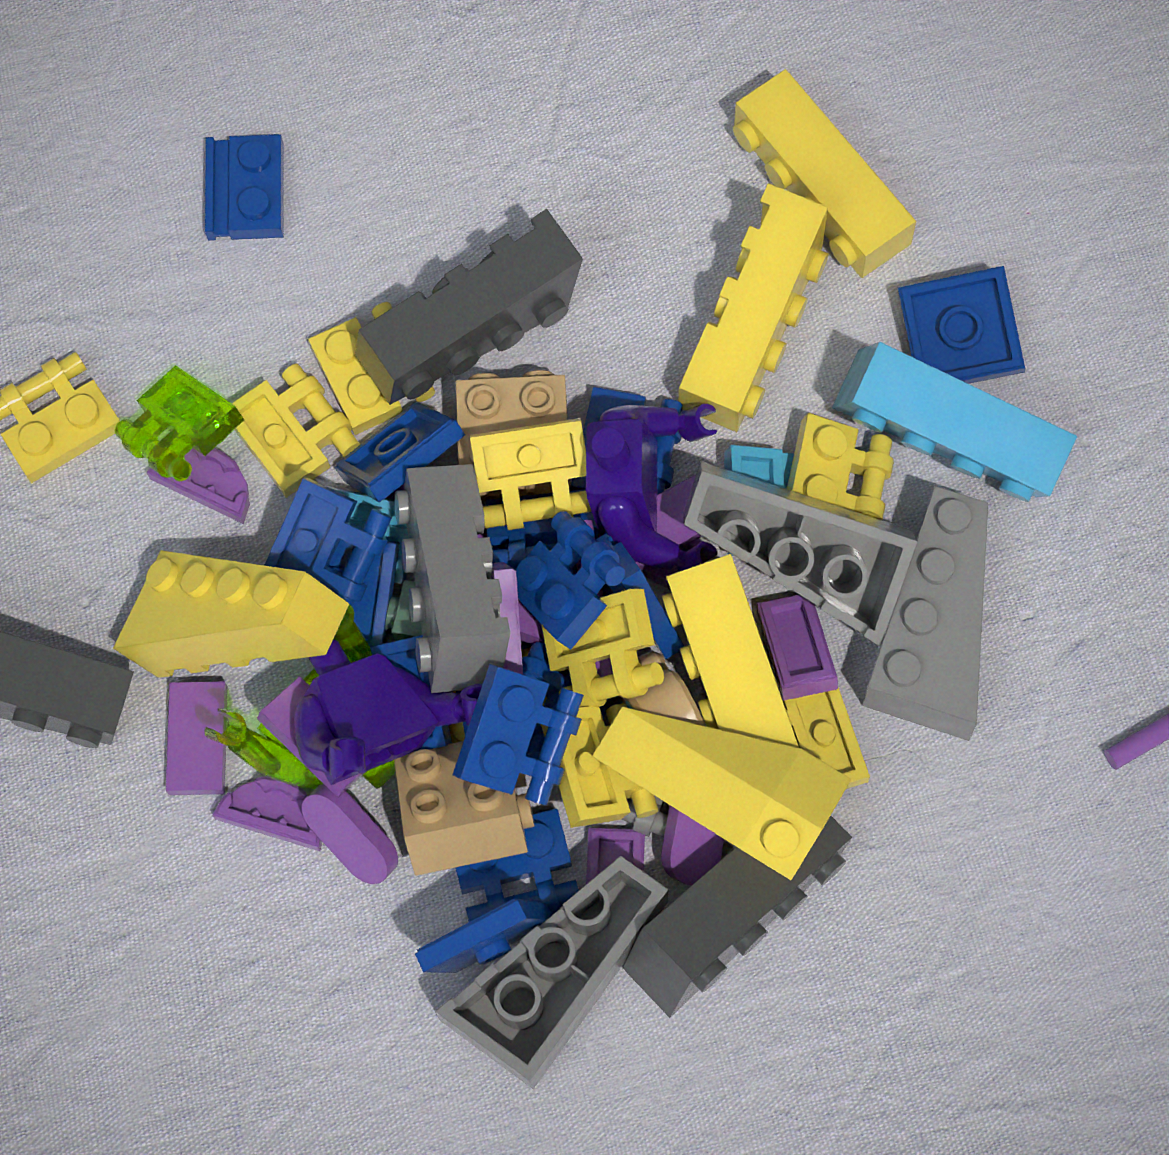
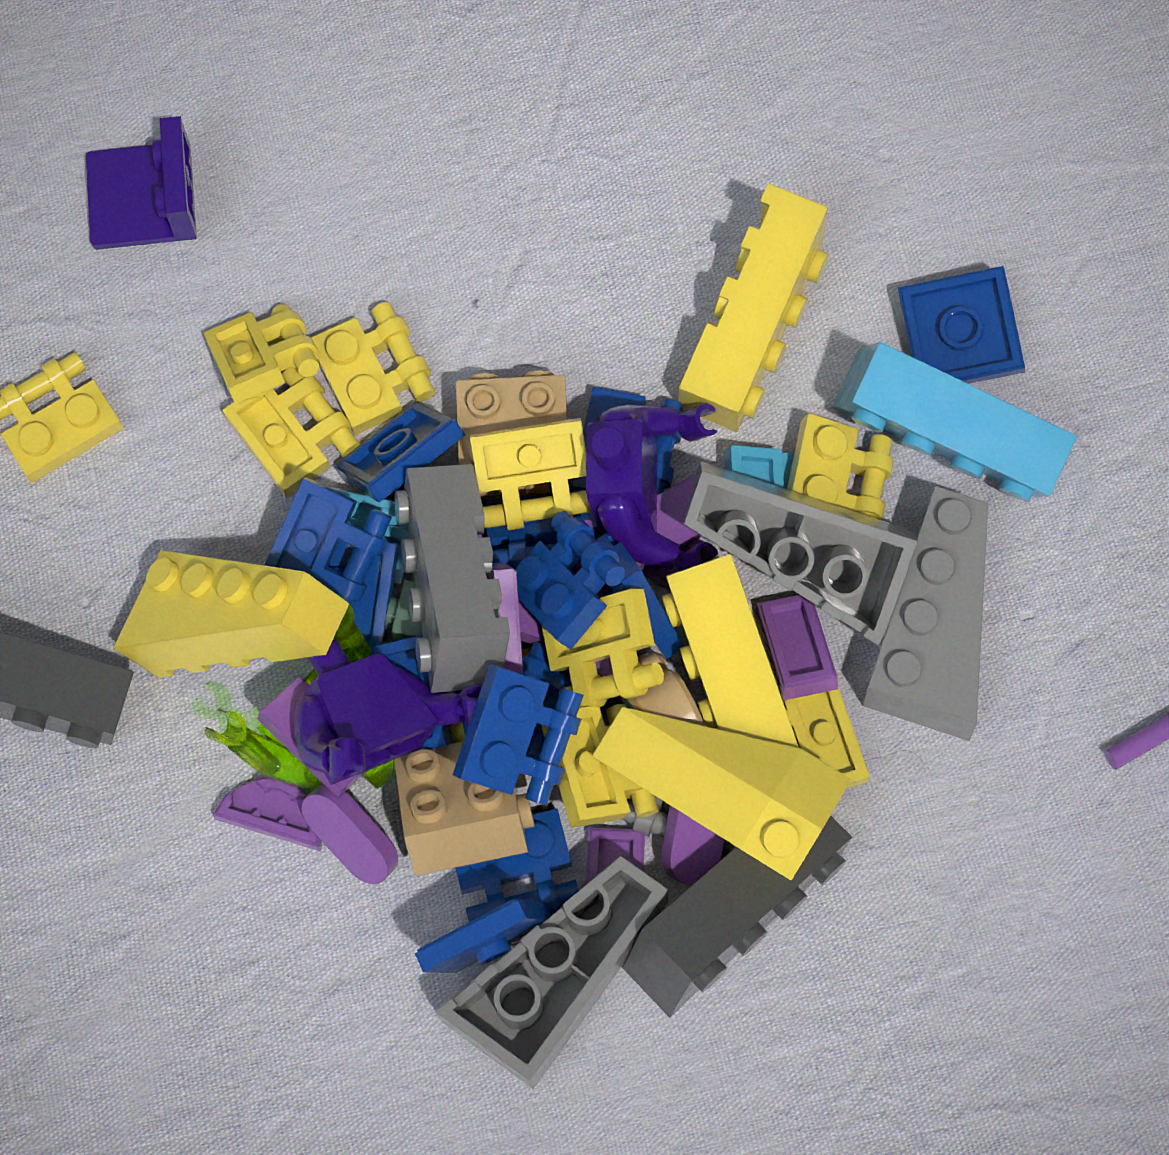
(142, 191): none -> dark purple bracket
(192, 415): clear neon green plate -> none
(193, 760): medium lavender tile -> none
(213, 483): medium lavender tile -> none
(244, 187): blue plate -> none
(248, 361): none -> light yellow plate
(472, 312): dark grey wedge -> none
(818, 163): light yellow brick -> none

